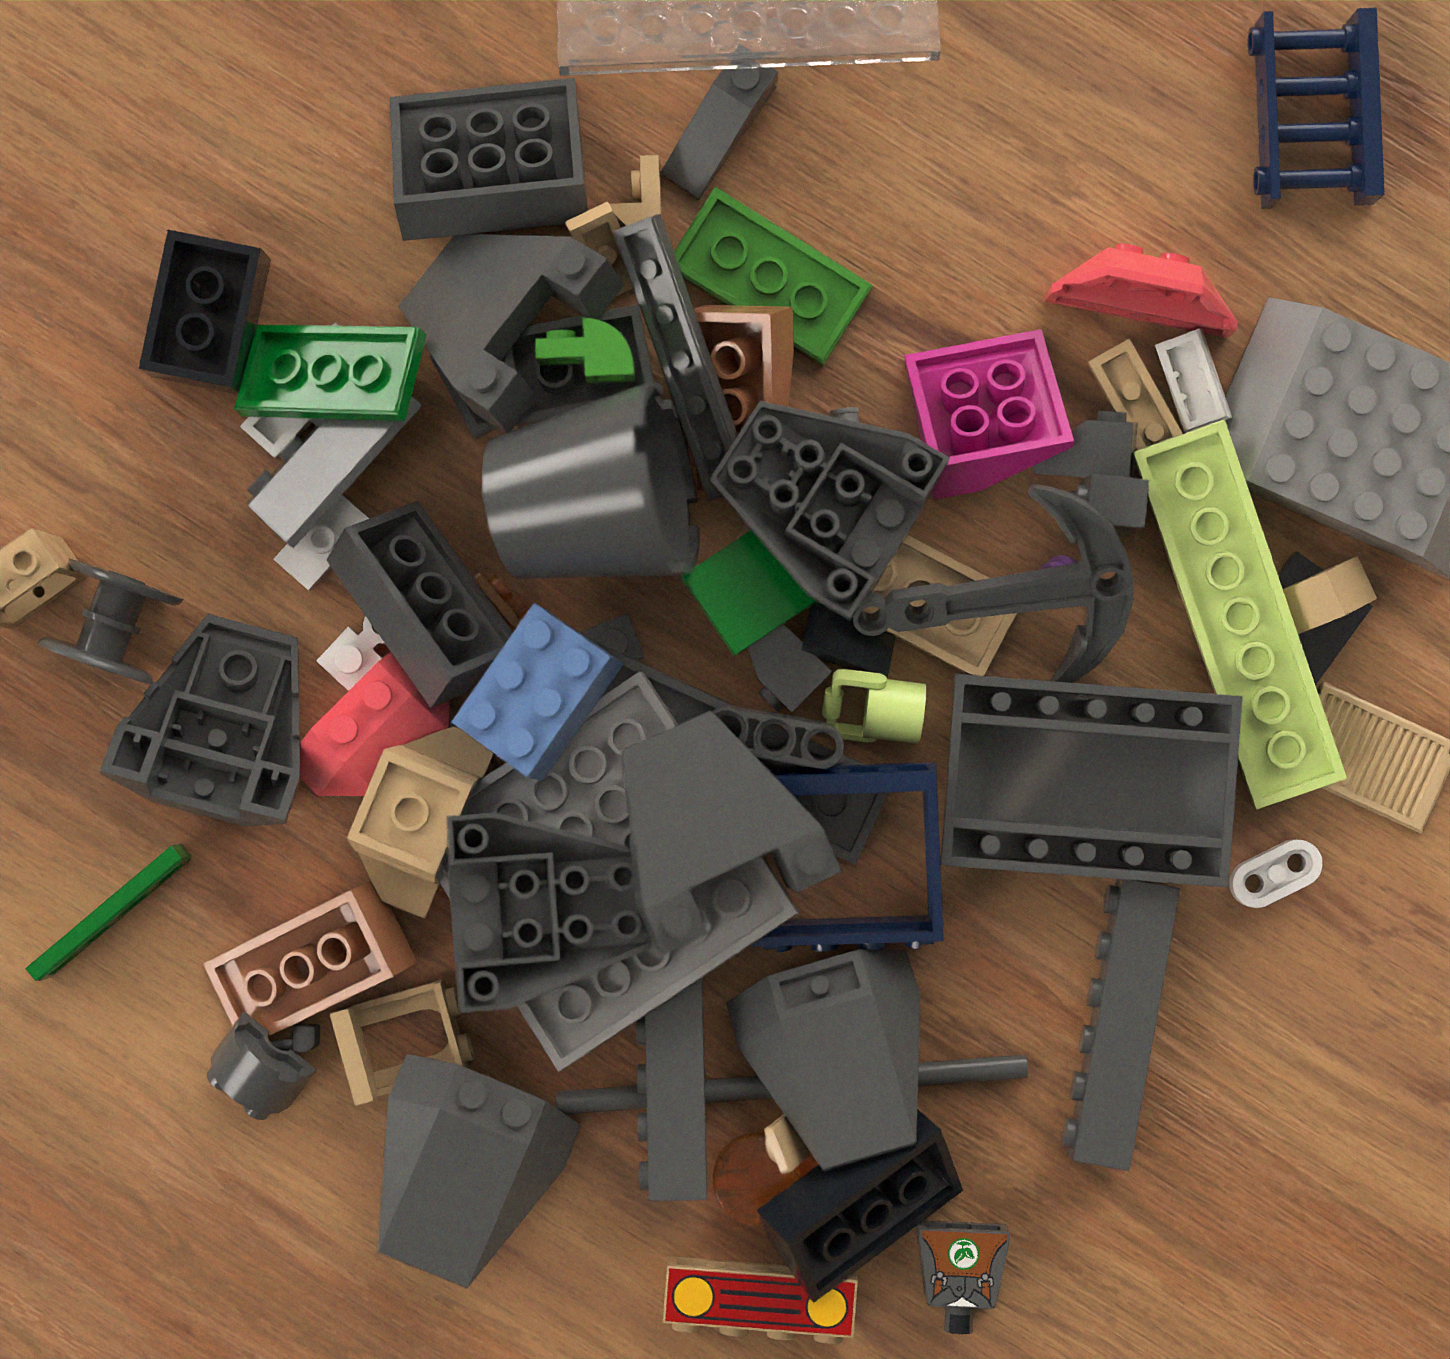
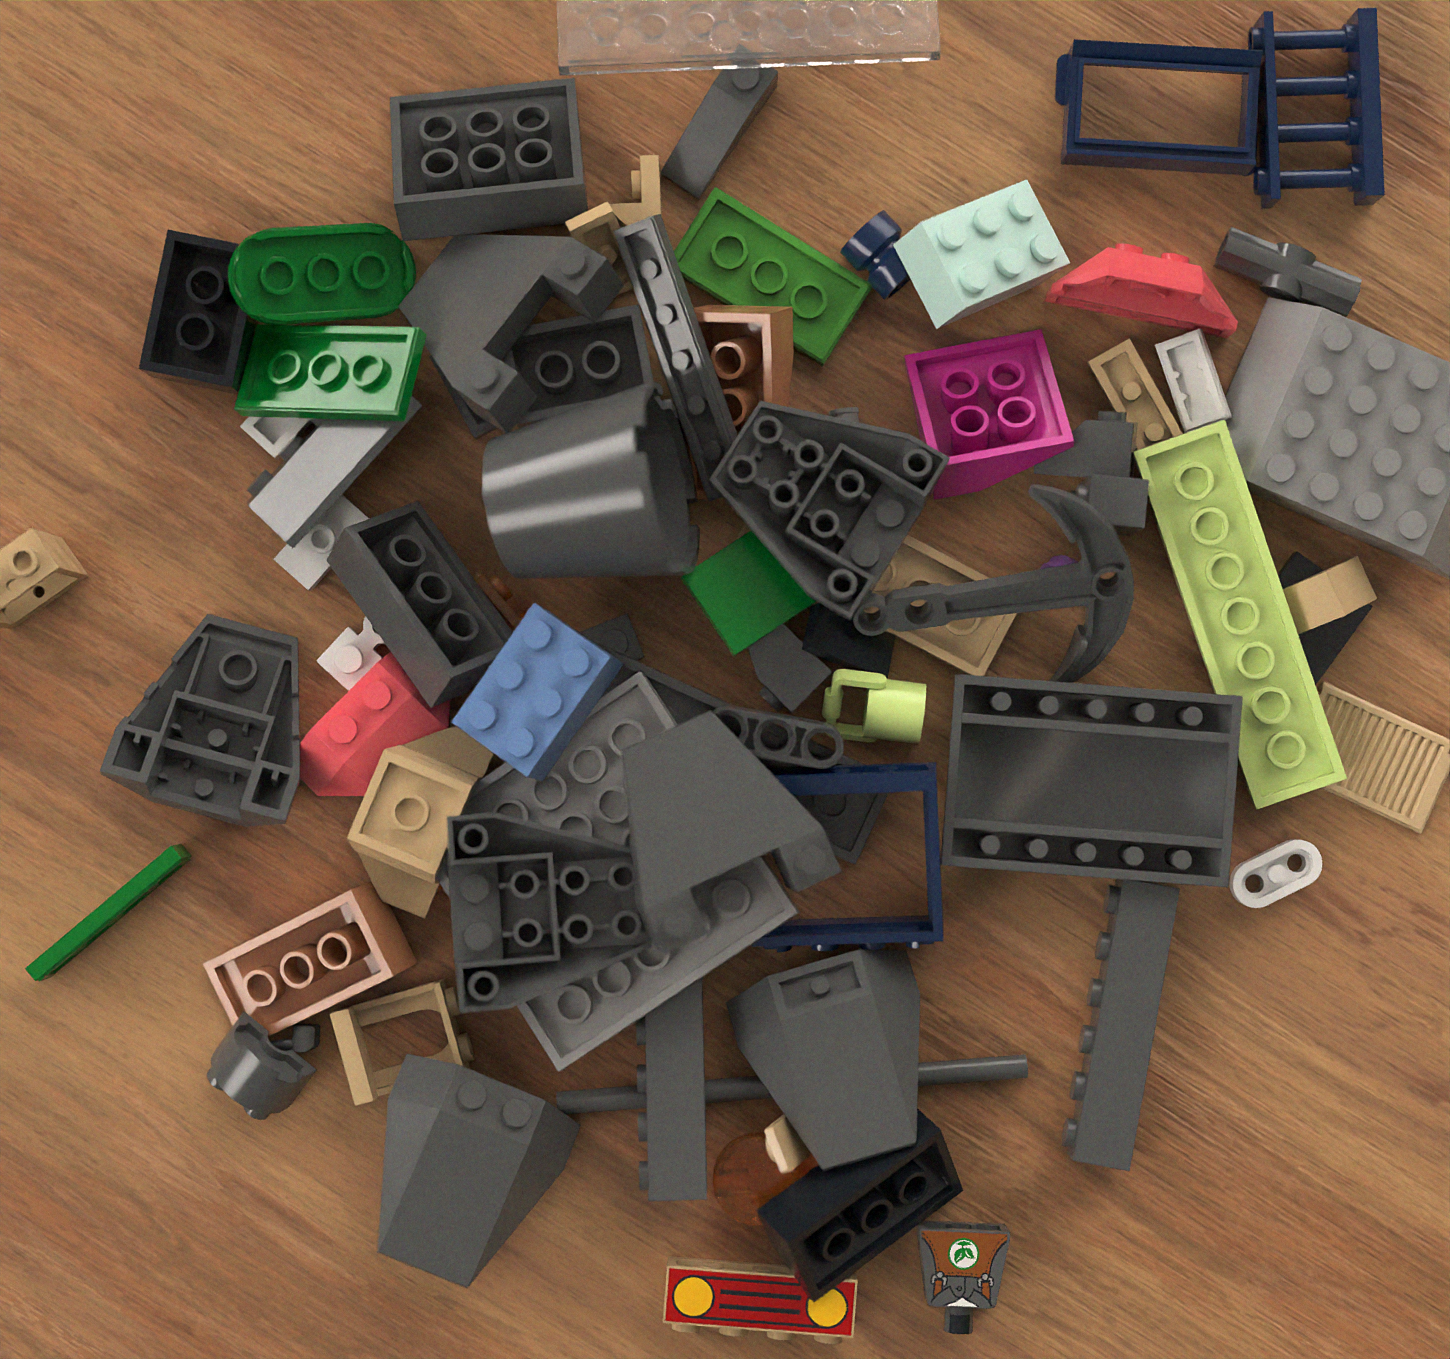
(110, 622): dark grey piece -> none
(321, 273): none -> green tile
(601, 350): bright green brick -> none
(874, 251): none -> dark blue wheel
(981, 253): none -> light aqua brick
(1158, 155): none -> dark blue piece
(1287, 272): none -> dark grey piece

